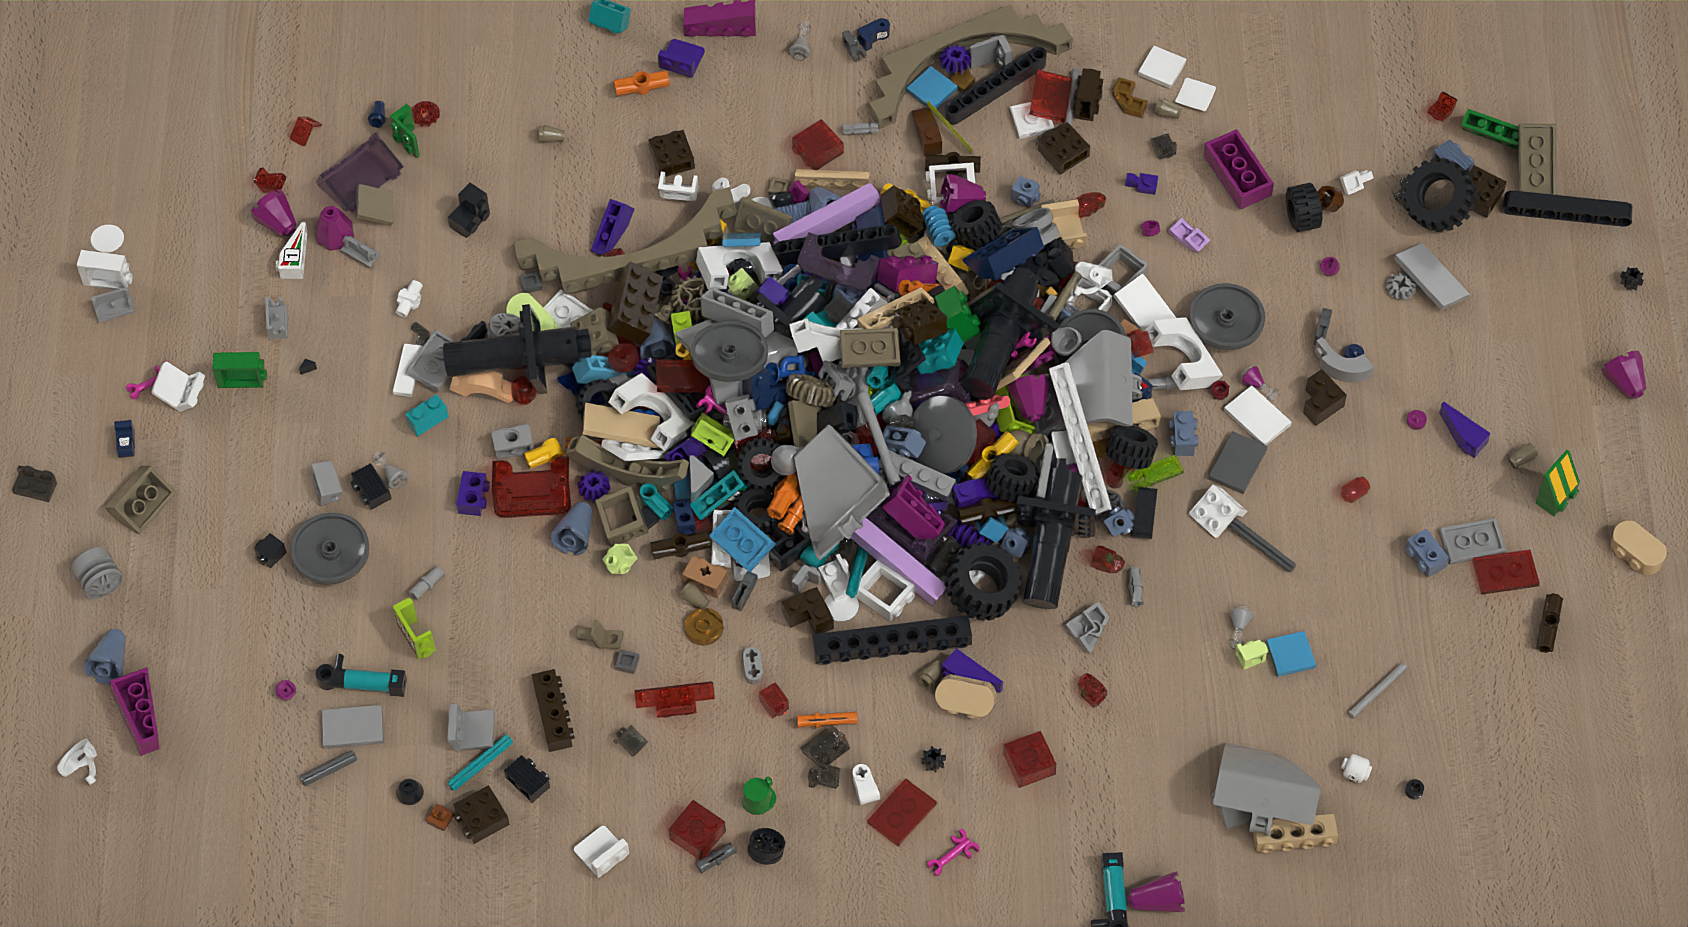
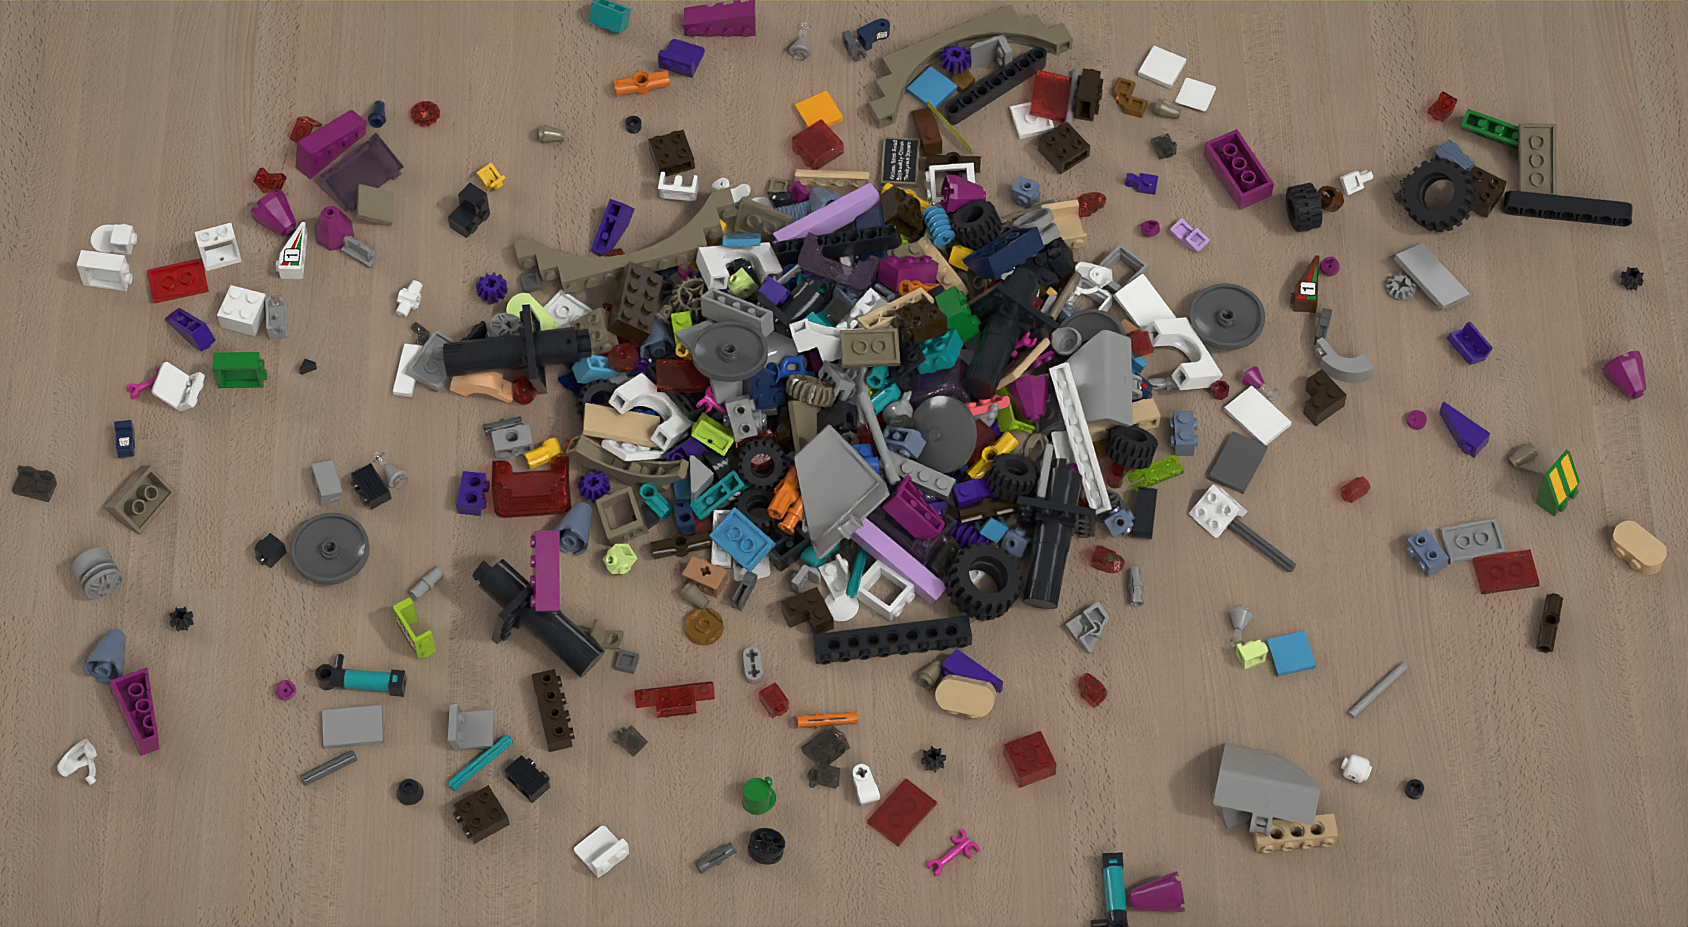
(113, 304): light grey hinge -> none
(122, 239): none -> white brick
(177, 280): none -> red tile
(185, 622): none -> black gear
(191, 329): none -> dark purple slope
(212, 257): none -> white window
(242, 310): none -> white brick
(328, 143): none -> magenta wedge
(402, 127): green bracket -> none
(426, 415): teal brick -> none
(440, 817): dark orange tile -> none
(490, 177): none -> yellow bracket
(491, 287): none -> dark purple gear
(502, 424): none -> dark grey pin
(546, 571): none -> magenta wedge
(553, 629): none -> black piece
(633, 129): none -> black bush
(697, 830): clear red brick -> none
(773, 416): dark azure arm -> none
(783, 459): light grey hat -> none
(819, 107): none -> light orange tile
(860, 128): light grey axle -> none
(900, 161): none -> black tile
(1306, 290): none -> reddish brown slope
(1353, 351): dark blue tile -> none
(1470, 344): none -> dark purple bracket

